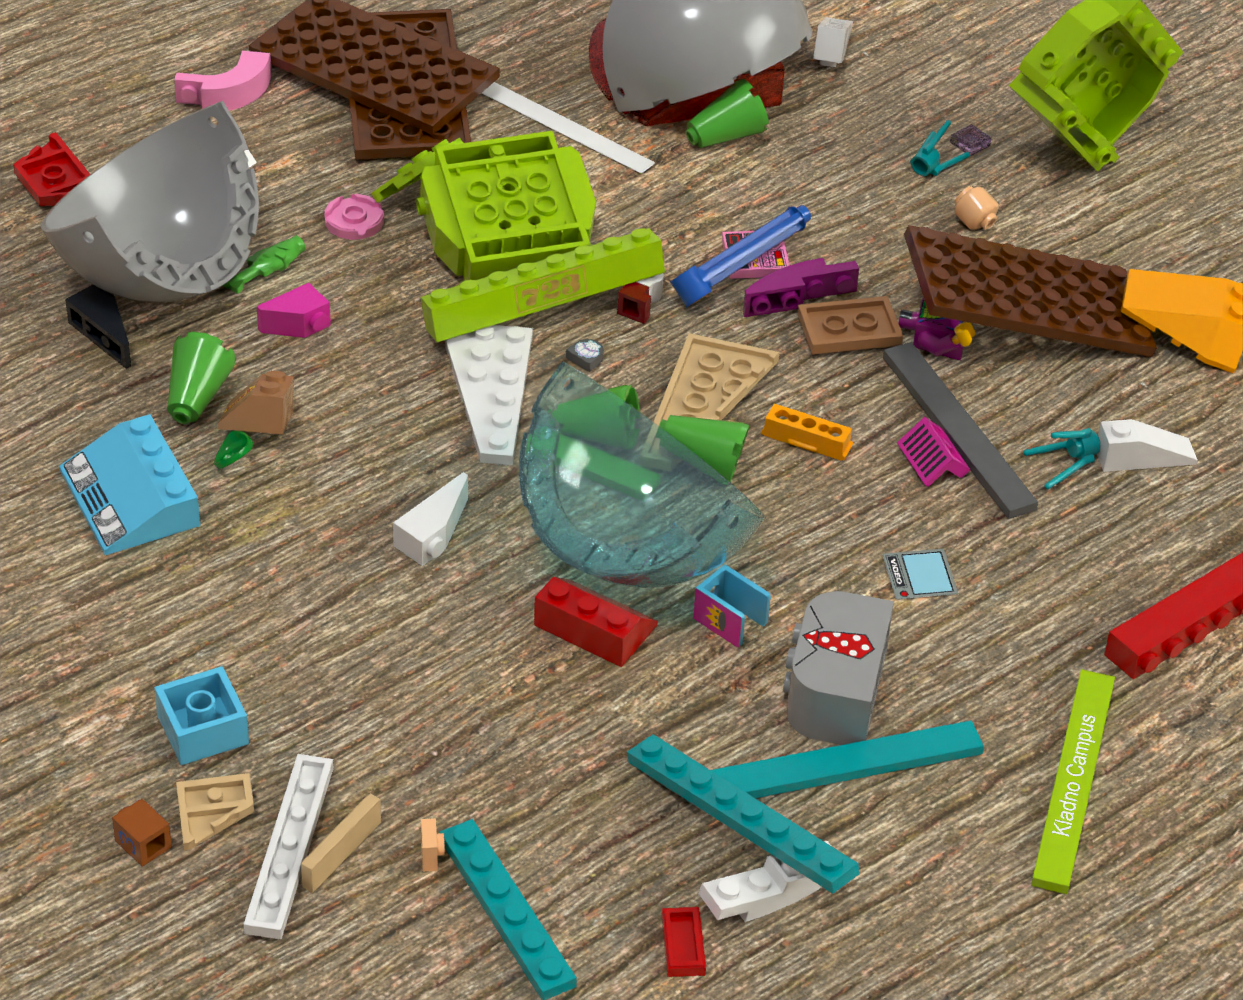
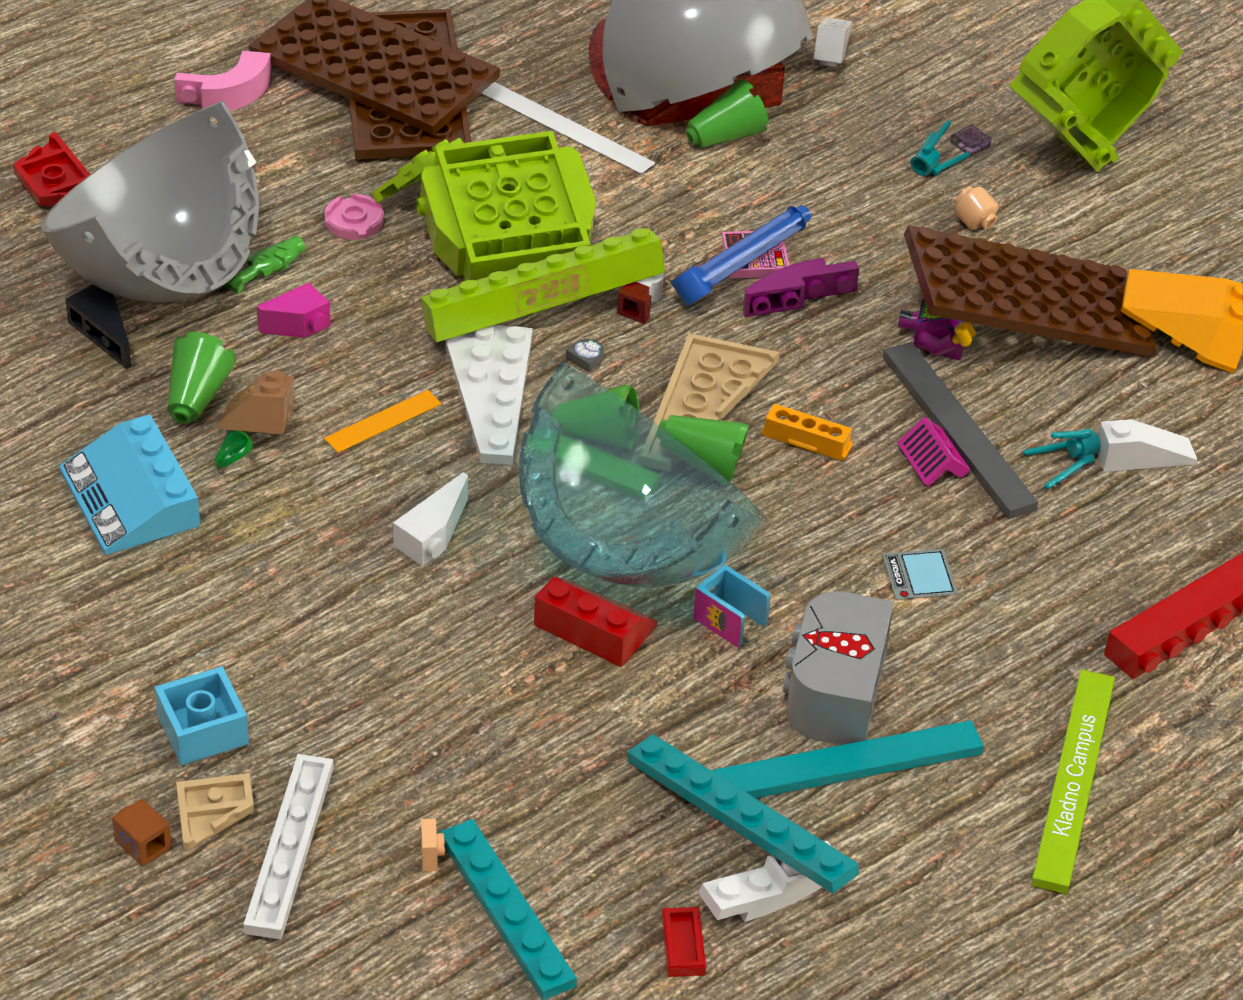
(341, 842): tan tile -> none
(382, 421): none -> light orange sticker
(849, 325): medium nougat plate -> none

